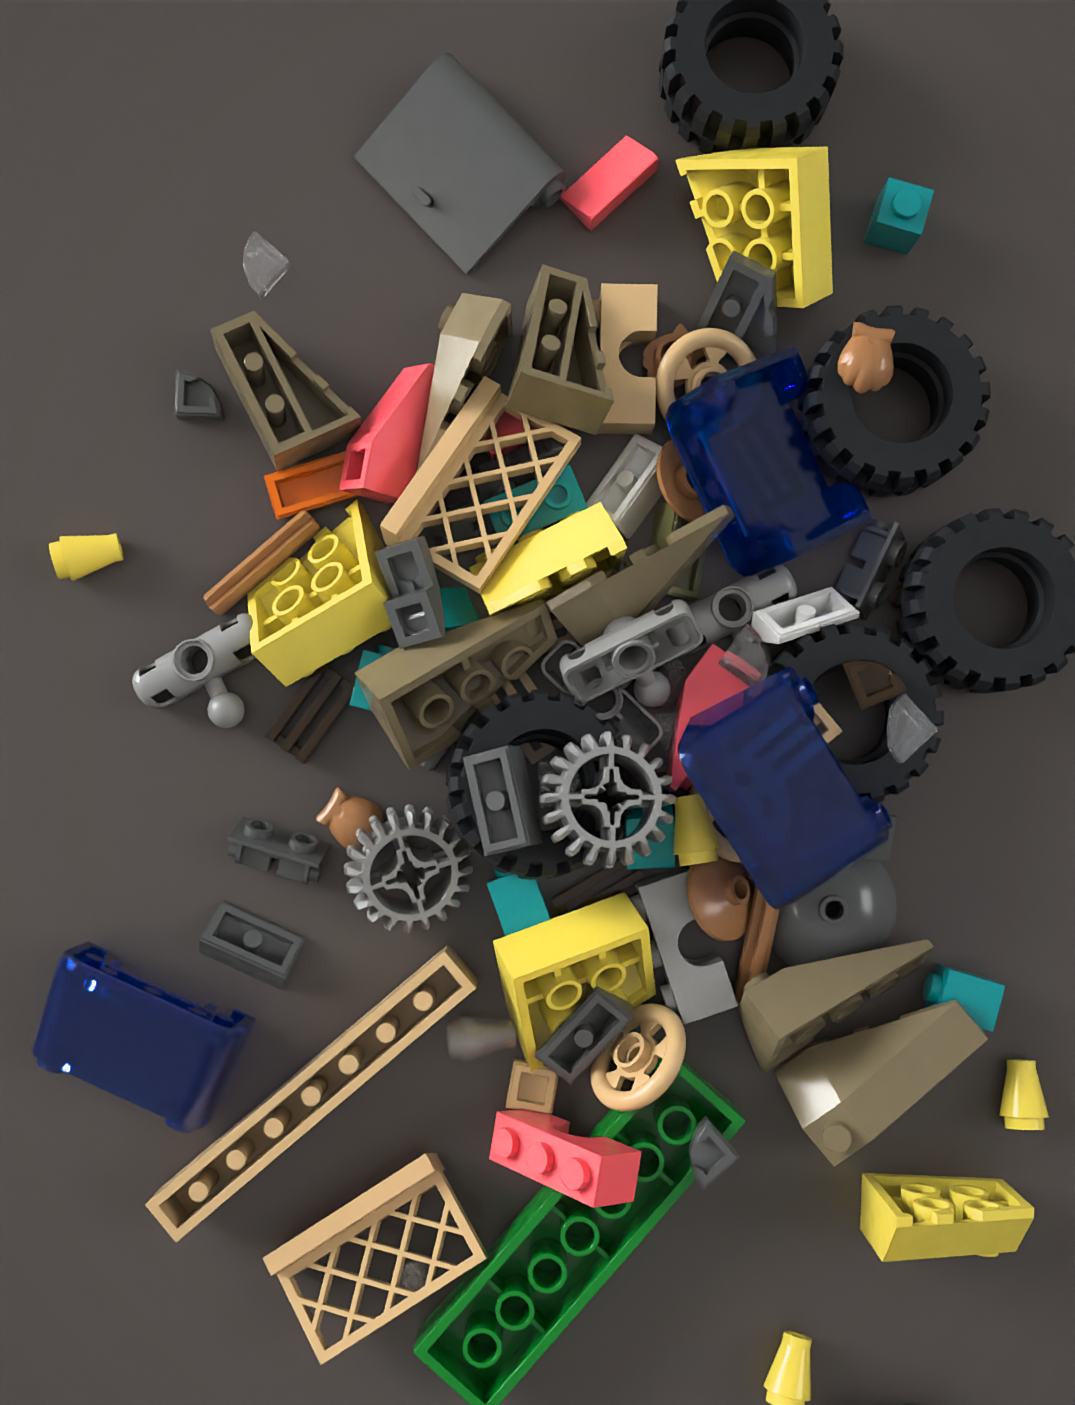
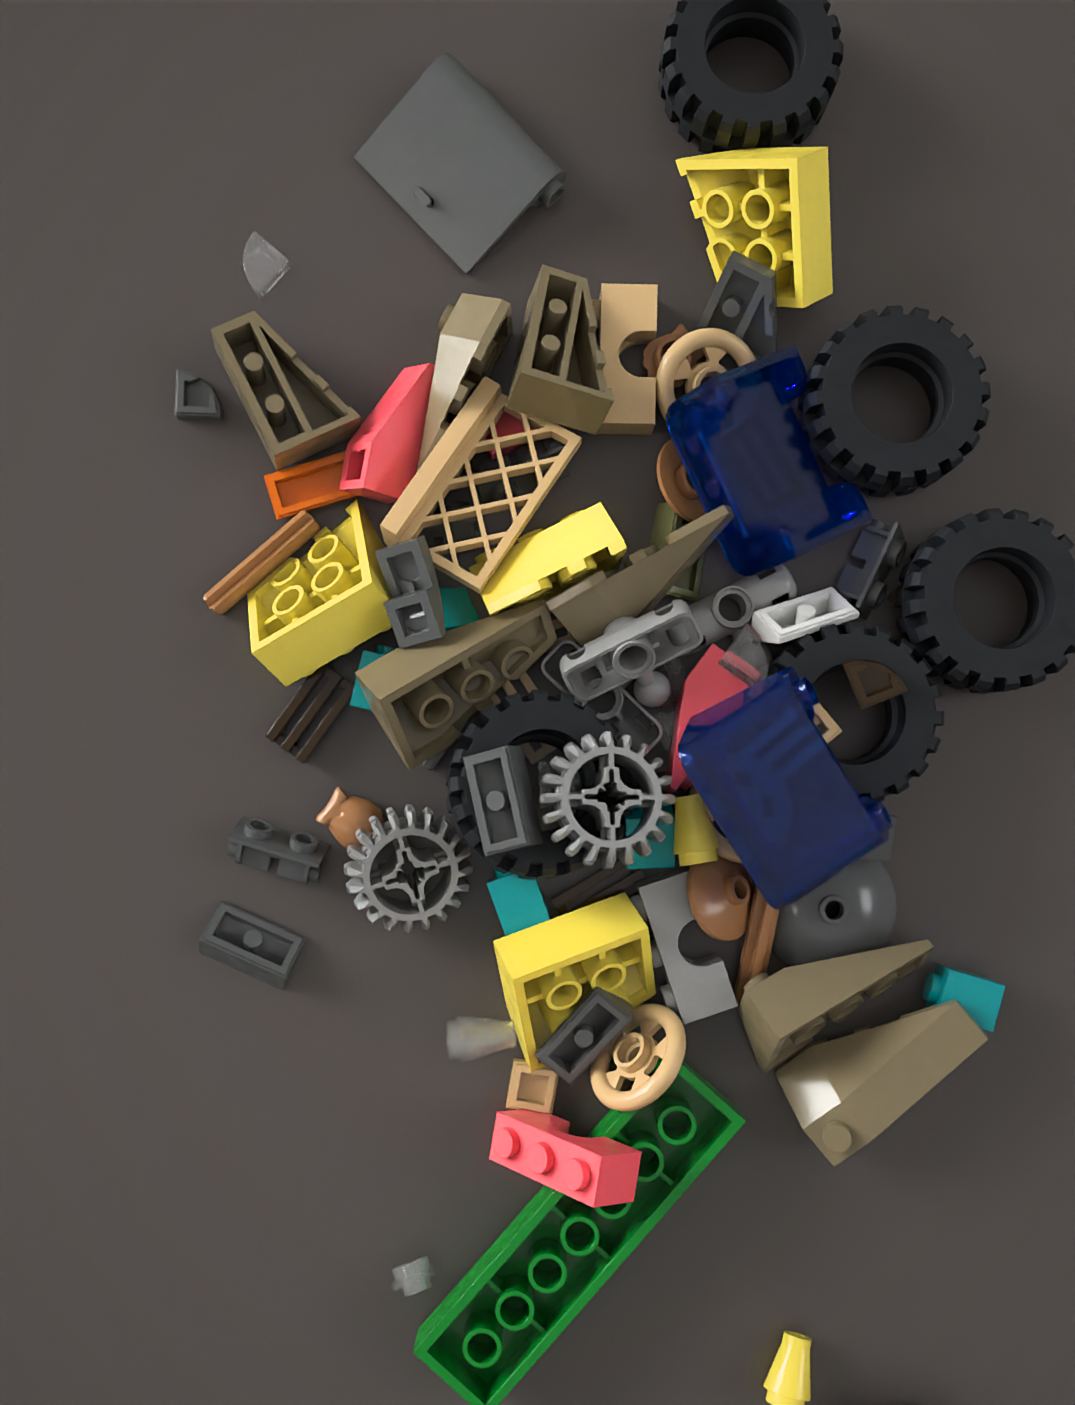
(84, 554): light yellow cone -> none
(137, 1039): clear blue windscreen -> none
(176, 672): light grey piece -> none
(312, 1093): tan brick -> none
(345, 1226): tan fence -> none
(560, 502): teal hinge -> none
(610, 181): coral slope -> none
(630, 486): white slope -> none
(710, 1153): dark grey tile -> none
(867, 358): medium nougat animal -> none
(898, 216): teal brick -> none
(907, 728): clear tile -> none
(941, 1216): light yellow wedge -> none
(1023, 1097): light yellow cone -> none

